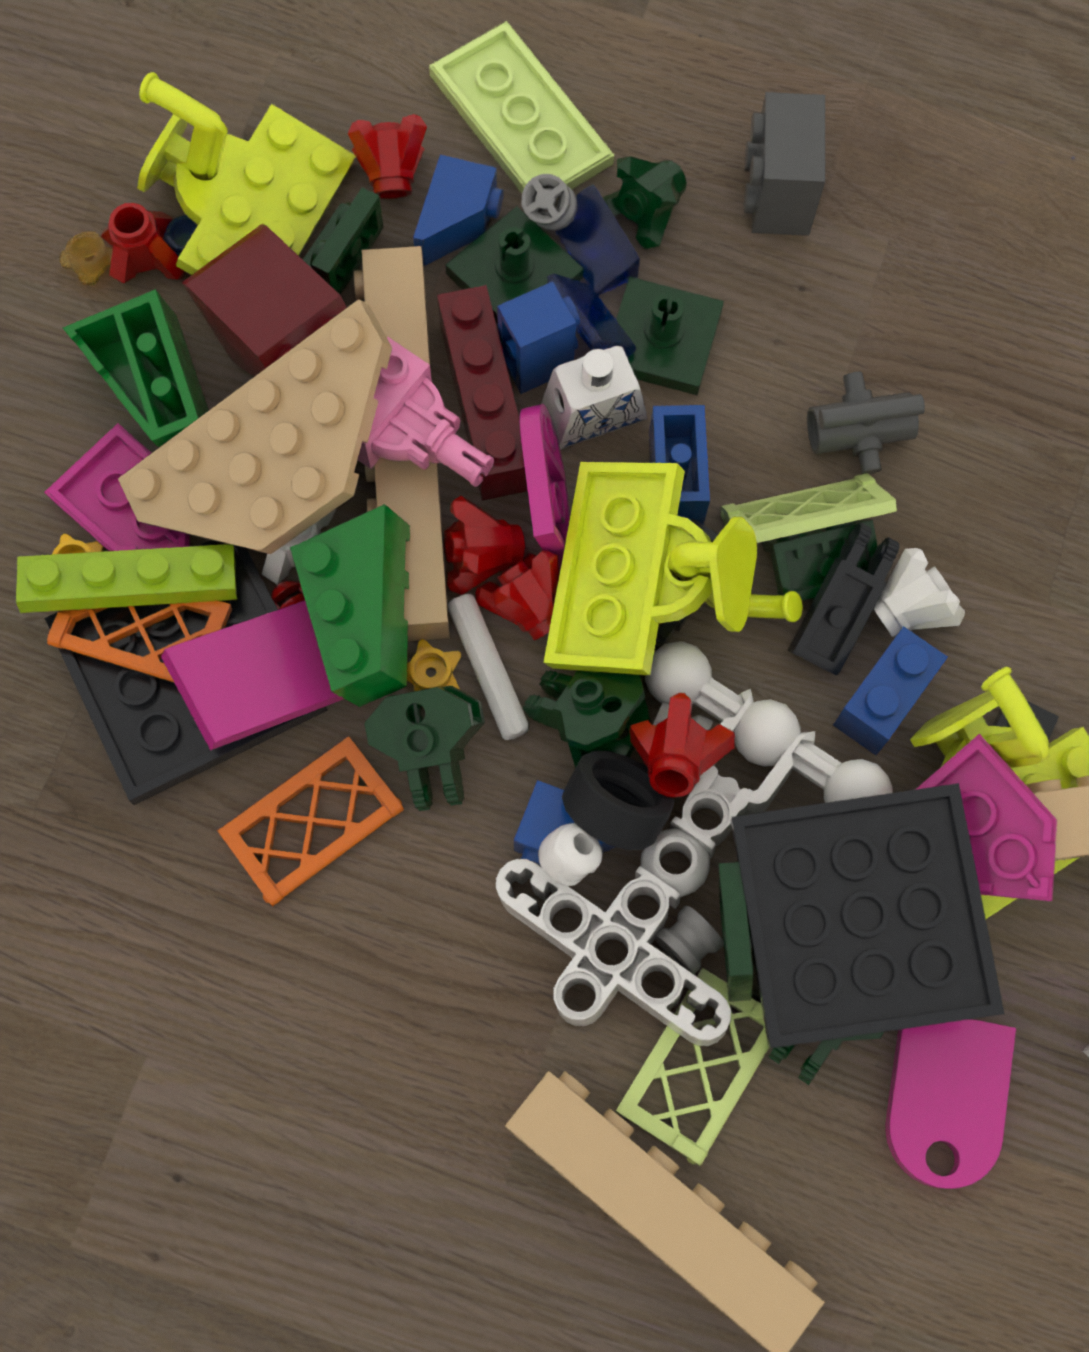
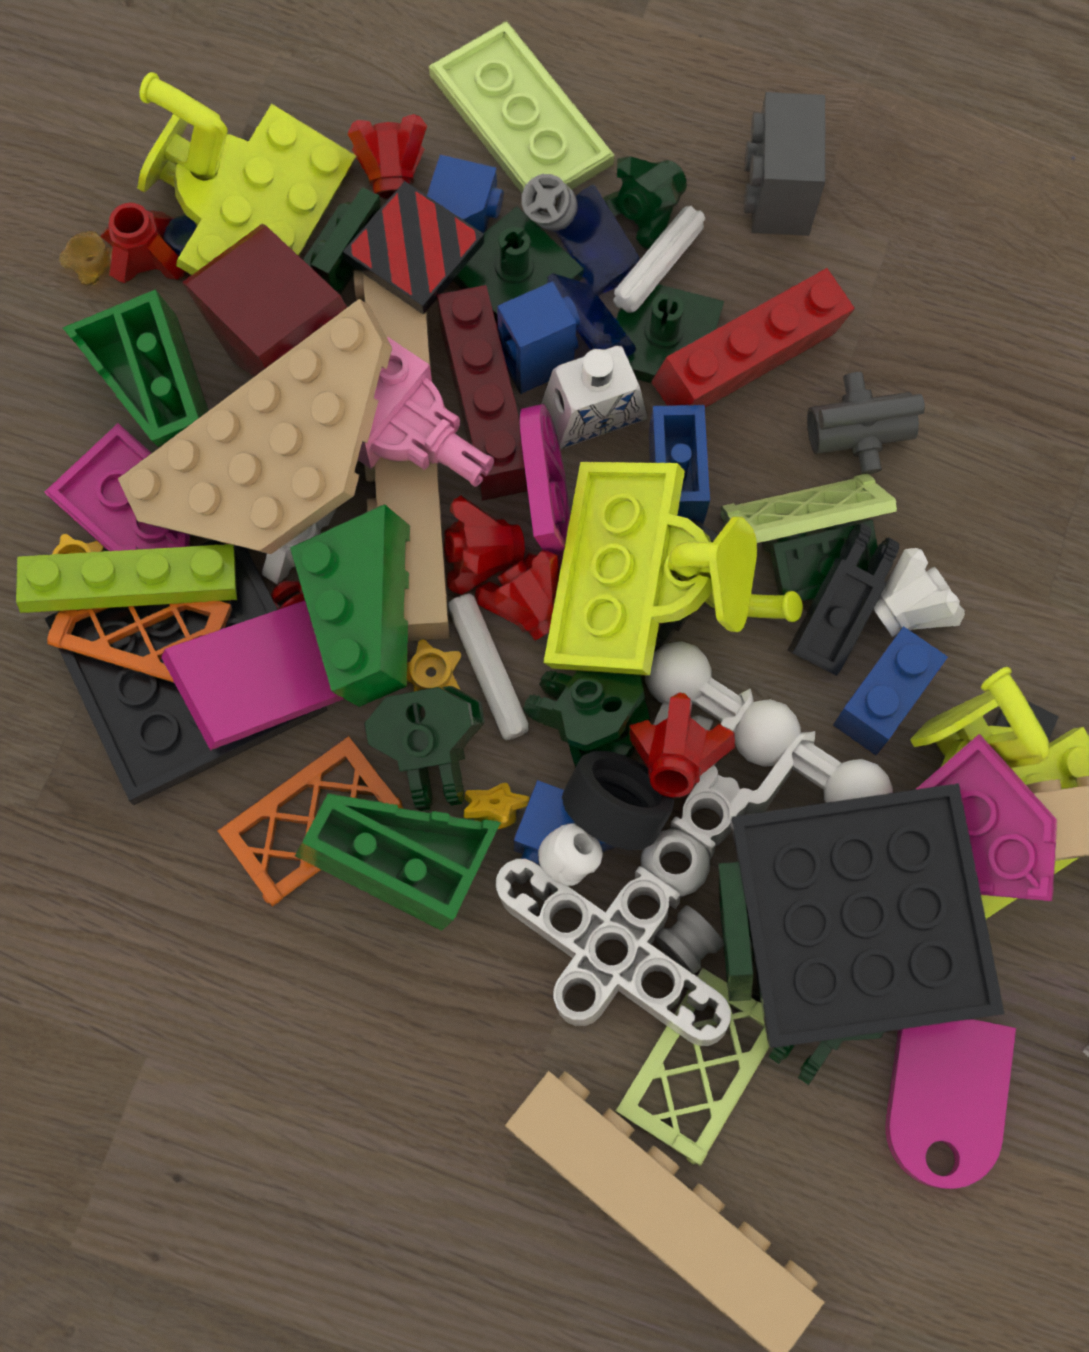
(399, 854): none -> green wedge
(413, 247): none -> black tile
(495, 805): none -> yellow plate
(659, 259): none -> white axle
(754, 343): none -> red brick

